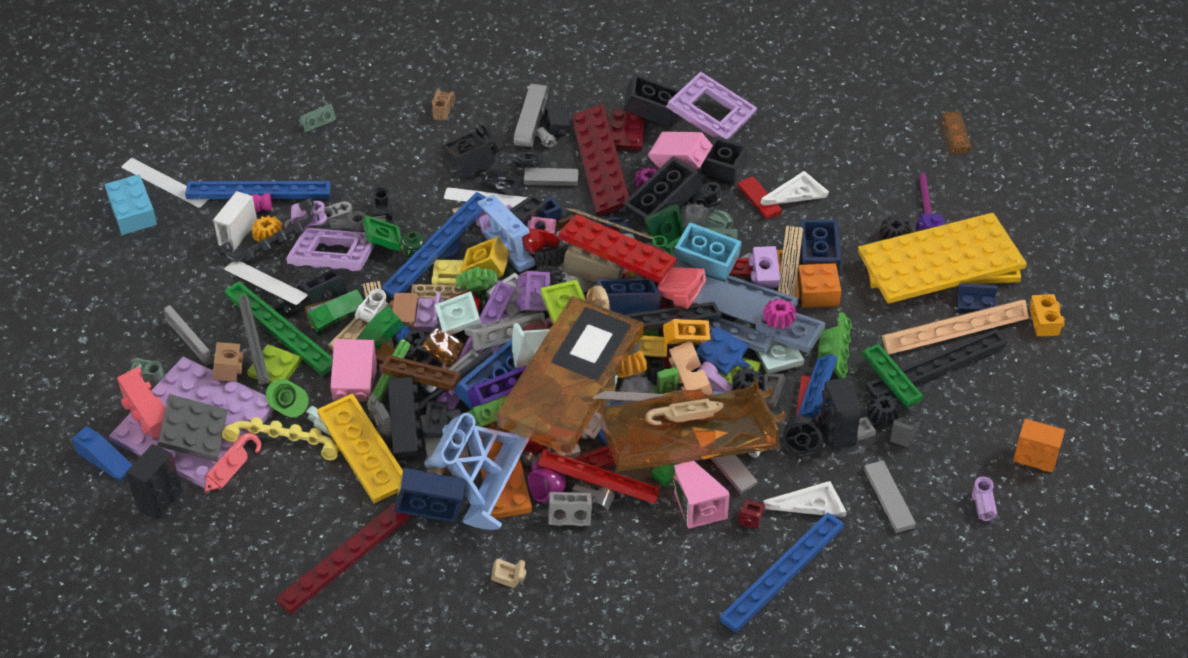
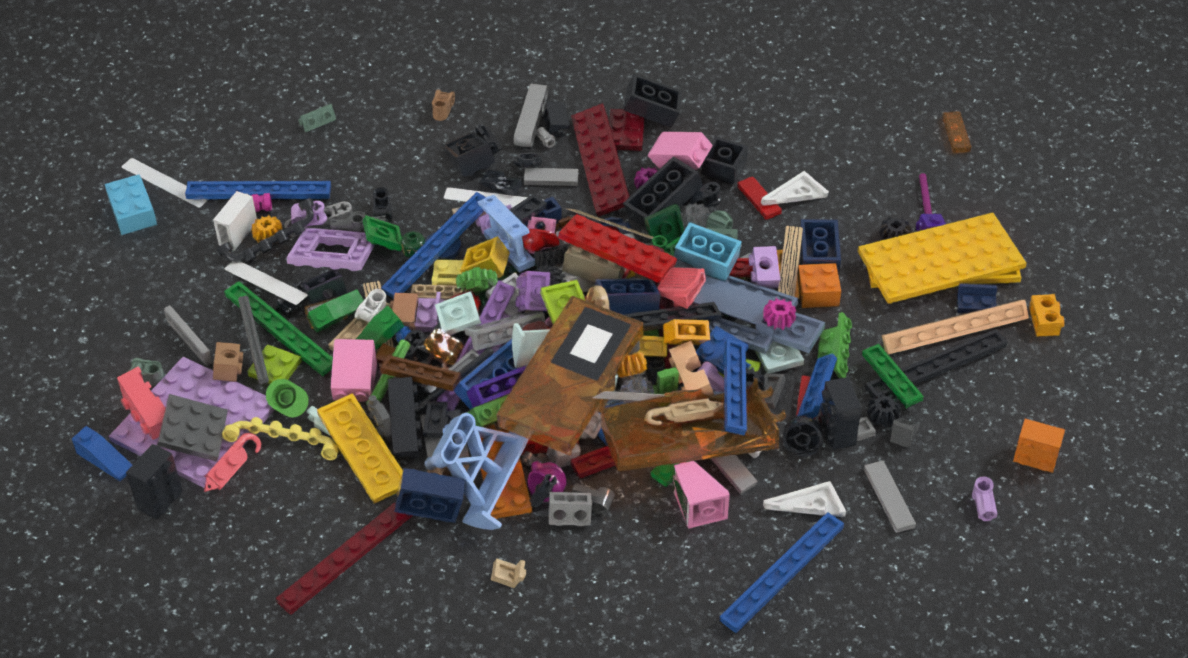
(542, 490): none -> black axle
(599, 476): red tile -> none
(683, 105): lavender plate -> none
(735, 387): none -> blue plate
(751, 514): dark red bracket -> none

